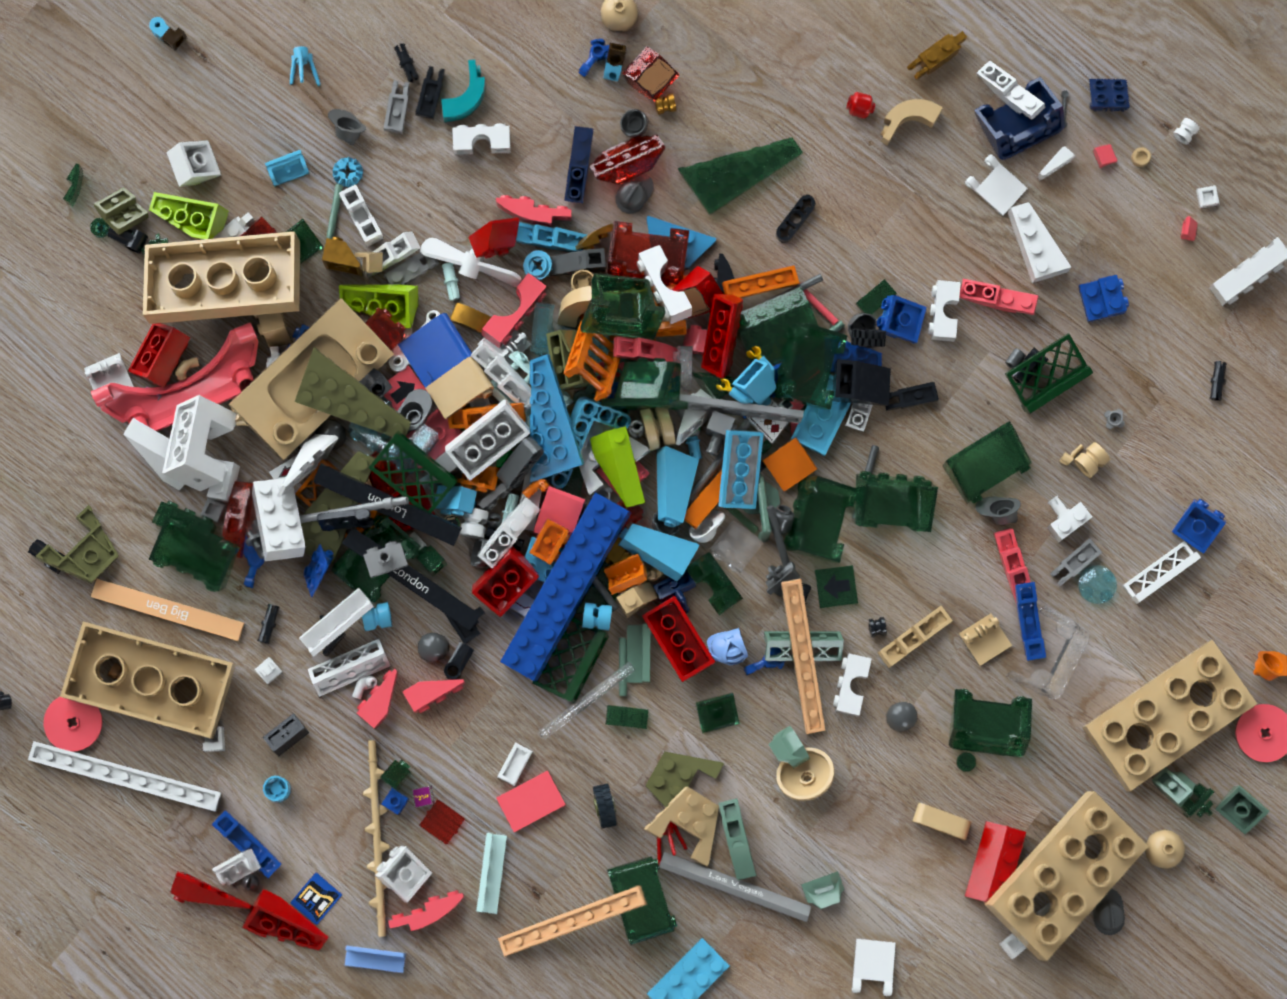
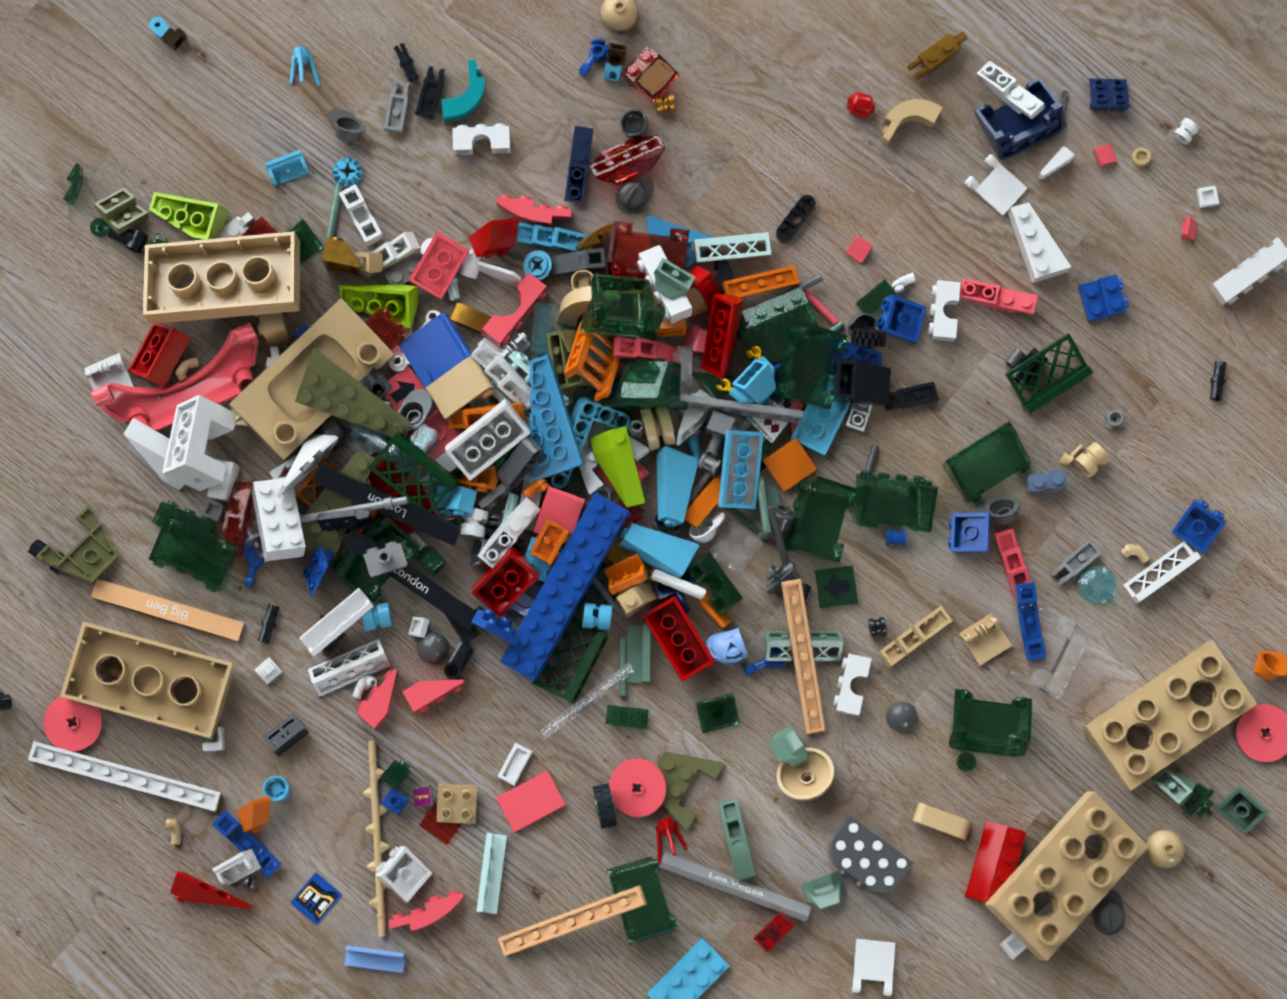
(176, 831): none -> tan arm
(193, 163): white slope -> none
(255, 814): none -> orange slope
(277, 918): red wedge -> none
(418, 627): none -> white tile
(439, 265): none -> coral tile
(457, 803): none -> tan hinge
(500, 628): none -> blue plate
(652, 789): none -> coral piece
(671, 279): none -> sand green slope
(679, 584): none -> white axle
(694, 815): tan wing -> none
(710, 464): none -> light grey bush
(721, 620): none -> orange slope
(731, 243): none -> light aqua fence
(733, 174): clear green wing -> none
(774, 932): none -> red tile
(859, 249): none -> coral slope
(866, 858): none -> dark grey brick
(896, 537): none -> blue bush
(899, 284): none -> white arm
(969, 532): none -> blue plate
(1050, 482): none -> sand blue brick
(1068, 519): white brick -> none
(1136, 550): none -> tan arm

